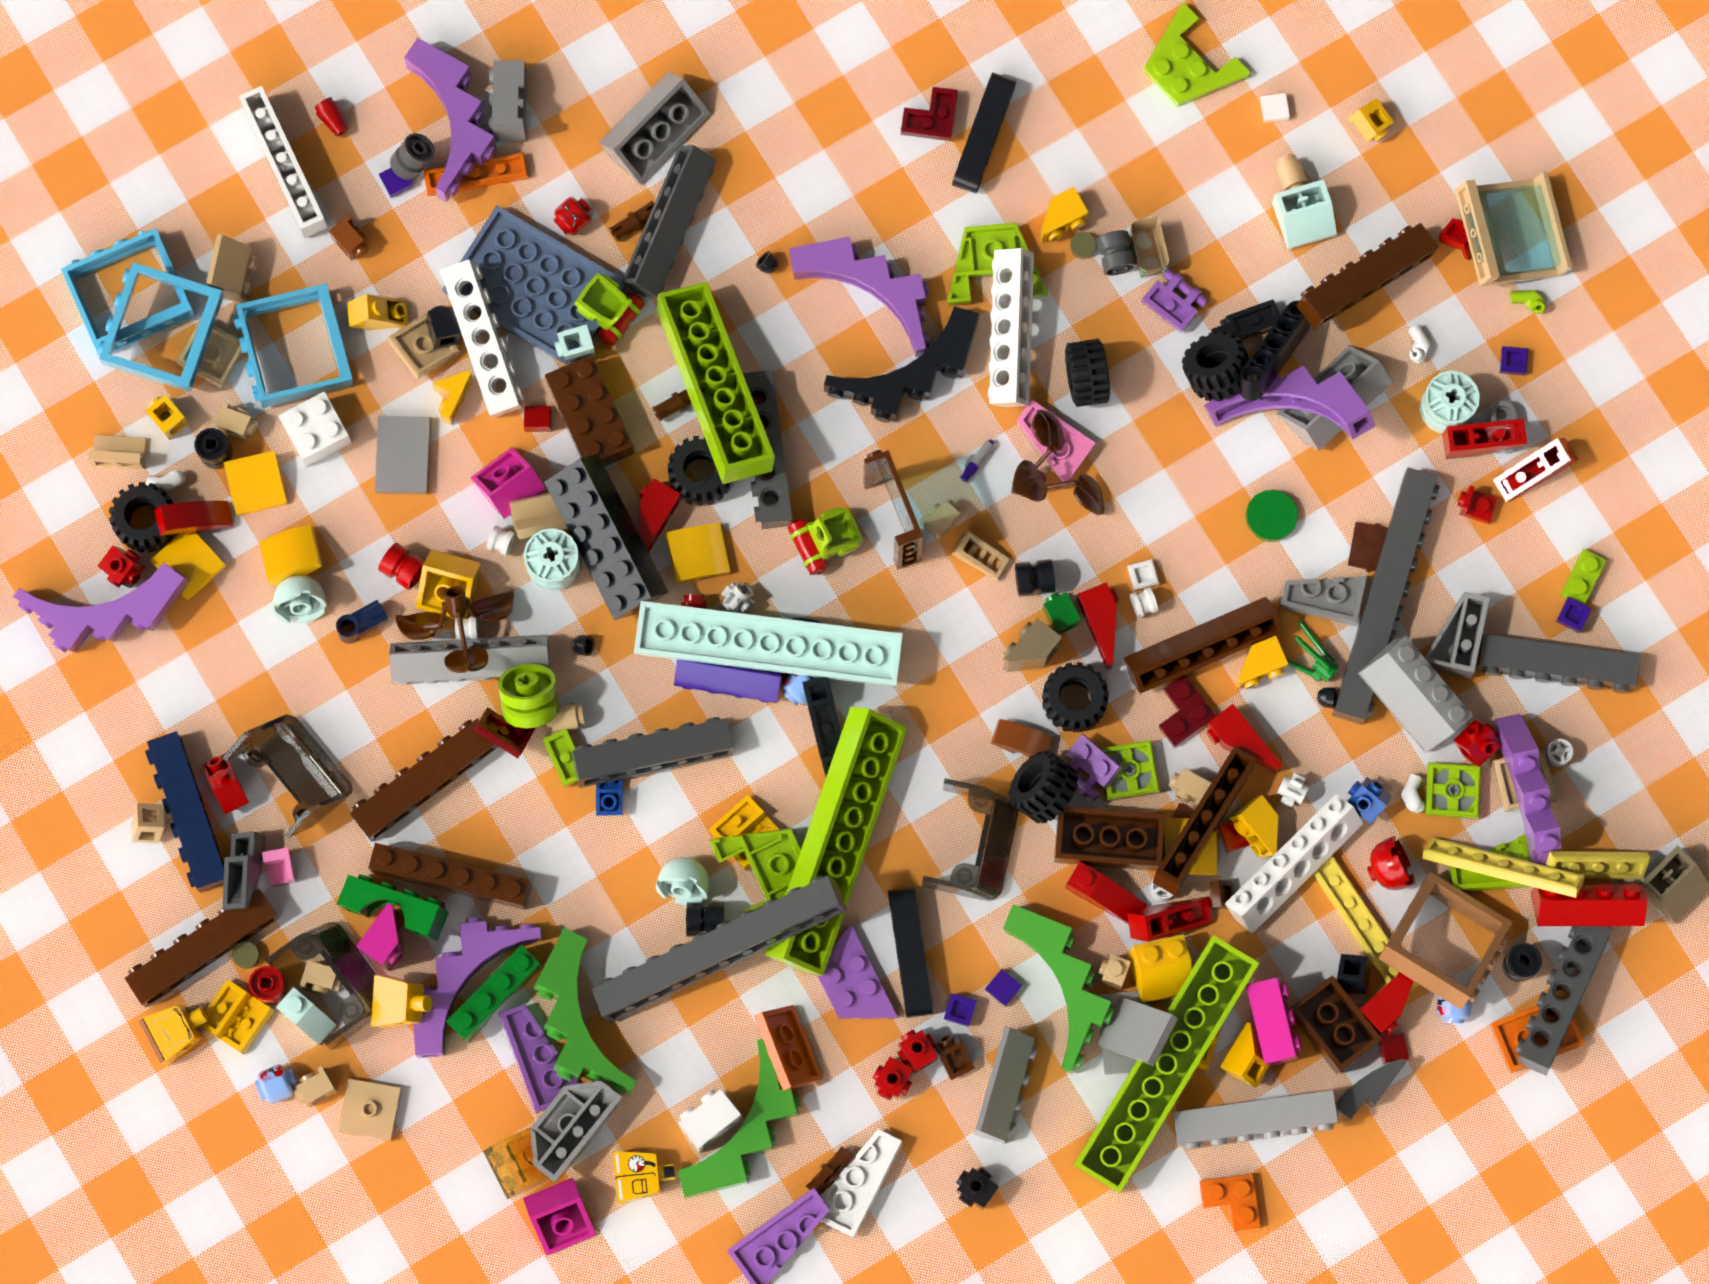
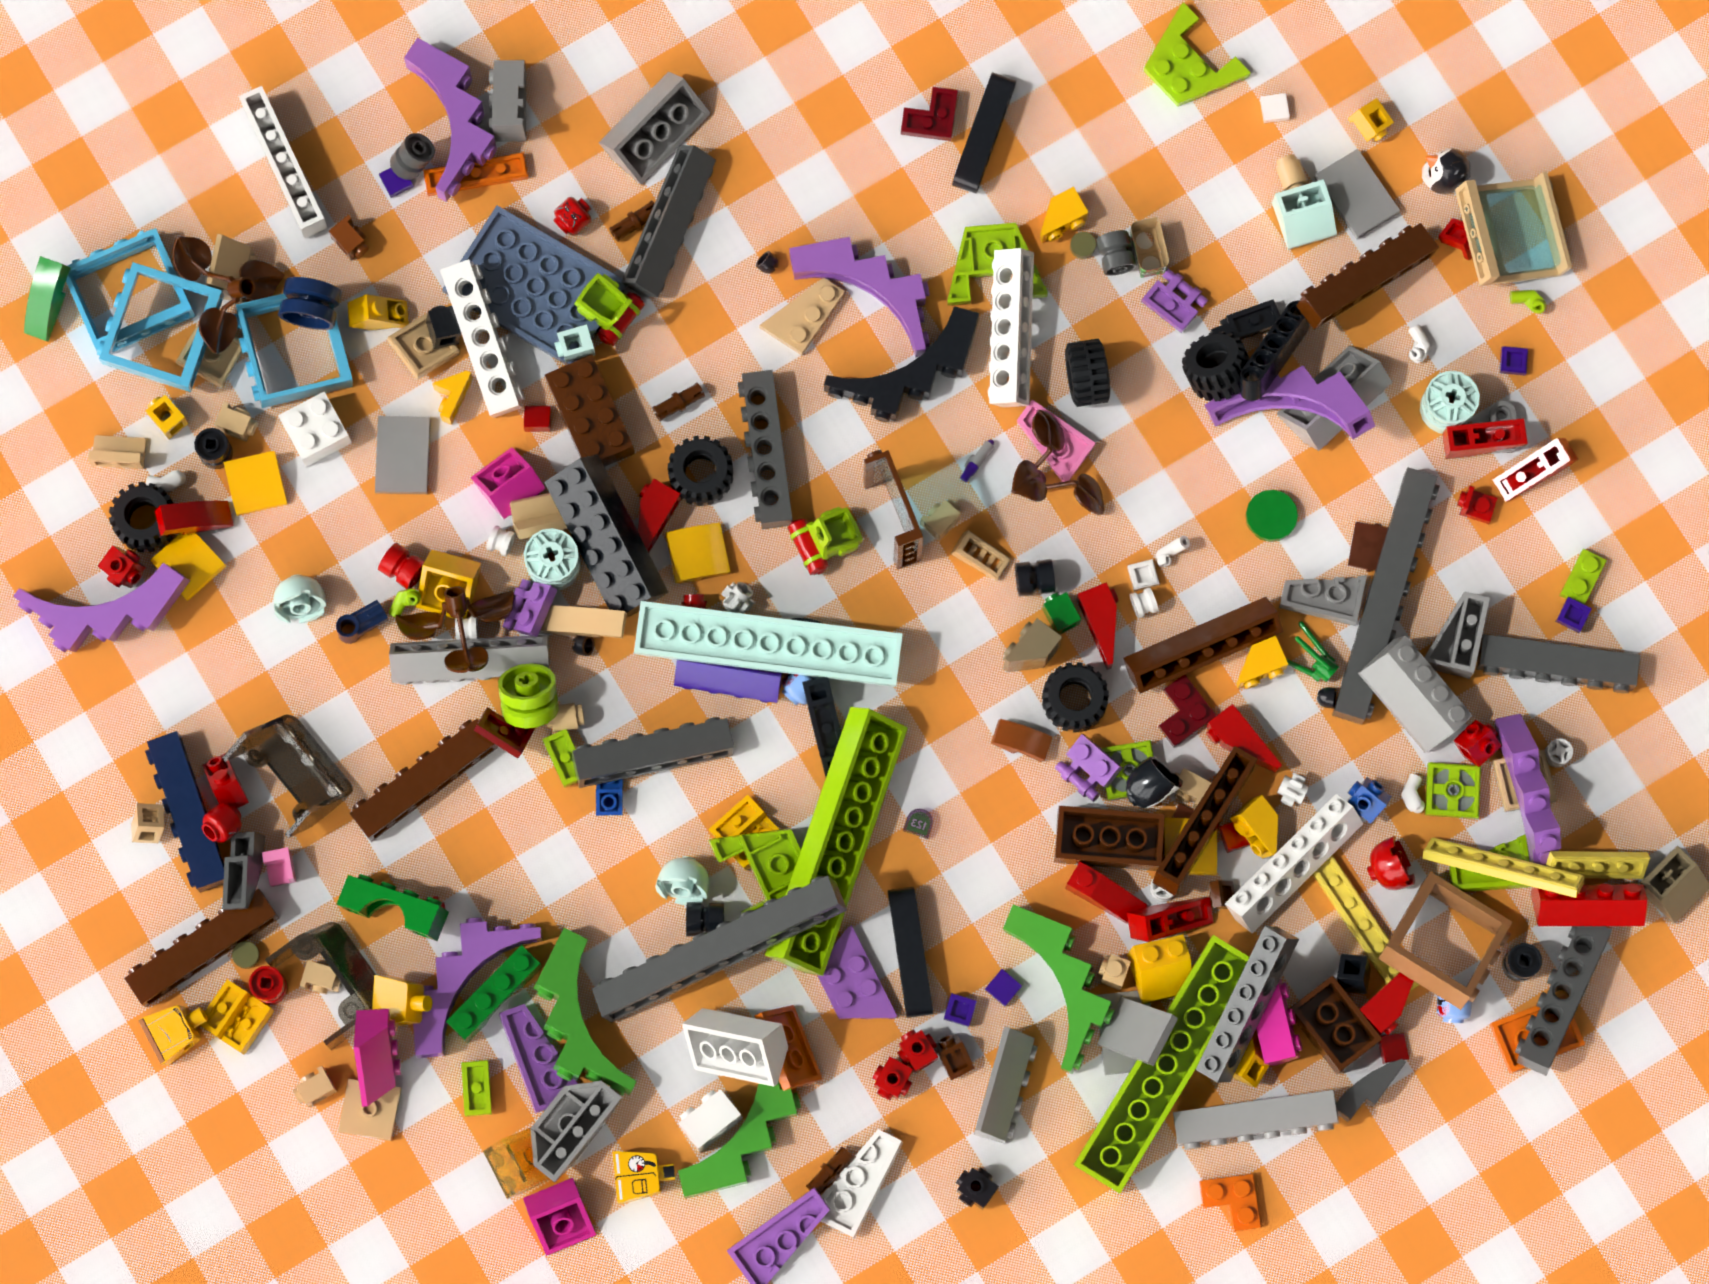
(45, 298): none -> slope
(221, 823): none -> red head
(255, 282): none -> reddish brown plant
(275, 1084): light blue head -> none
(290, 554): yellow slope -> none
(306, 1016): light aqua slope -> none
(309, 303): none -> dark blue wheel
(331, 115): red cone -> none
(375, 1054): none -> dark pink slope
(384, 939): dark pink slope -> none
(404, 598): none -> lime arm
(450, 876): reddish brown brick -> none
(476, 1088): none -> lime plate
(534, 610): none -> medium lavender plate
(584, 622): none -> tan slope
(715, 383): lime brick -> none
(736, 1046): none -> white slope
(804, 316): none -> tan wing
(919, 823): none -> tile
(987, 876): clear smoke windscreen -> none
(1043, 787): black tyre -> none
(1151, 783): none -> black piece
(1163, 555): none -> white arm
(1247, 1004): none -> brick
(1357, 194): none -> light grey tile
(1448, 171): none -> black piece

